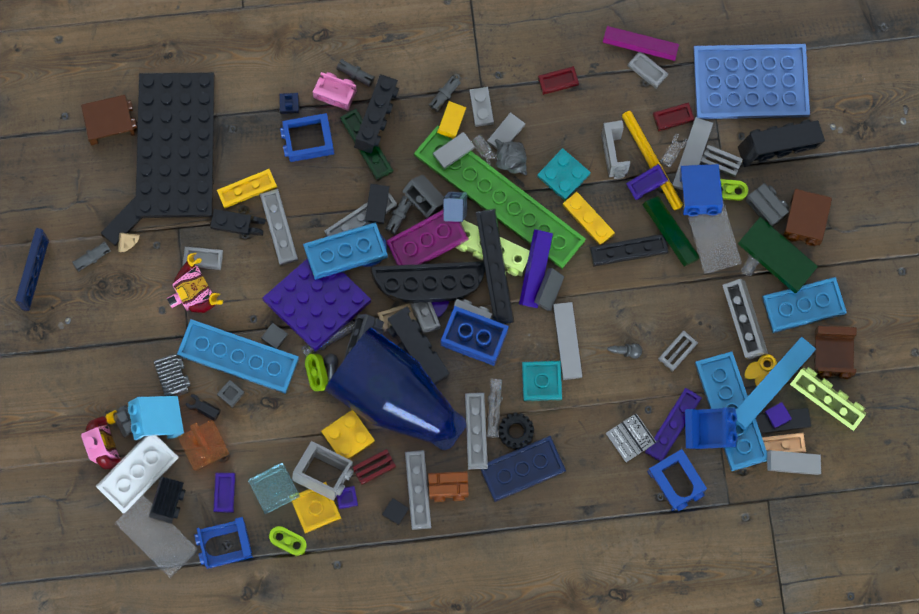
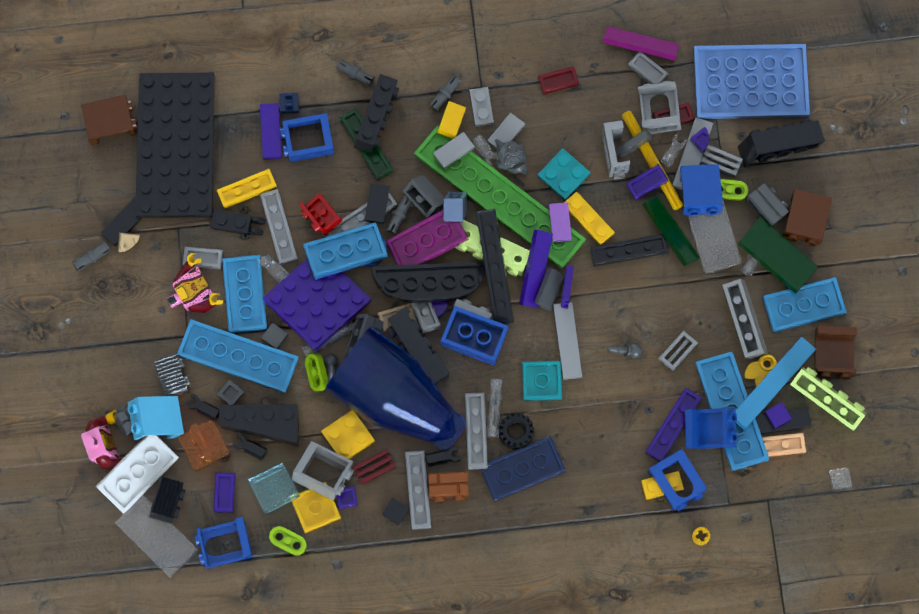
(32, 269): dark blue tile -> none
(244, 294): none -> dark azure tile
(251, 447): none -> black bar
(270, 131): none -> dark purple tile
(271, 422): none -> black wedge
(274, 269): none -> clear bar
(321, 214): none -> red bracket
(335, 91): bright pink hinge -> none
(442, 457): none -> black bar
(560, 222): none -> medium lavender tile
(567, 287): none -> dark purple tile
(631, 437): light grey sticker -> none
(633, 144): none -> dark grey tile
(652, 490): none -> yellow plate
(663, 124): none -> light grey panel
(701, 139): none -> dark purple tile
(704, 531): none -> yellow bush
(794, 462): light grey tile -> none
(840, 478): none -> clear plate

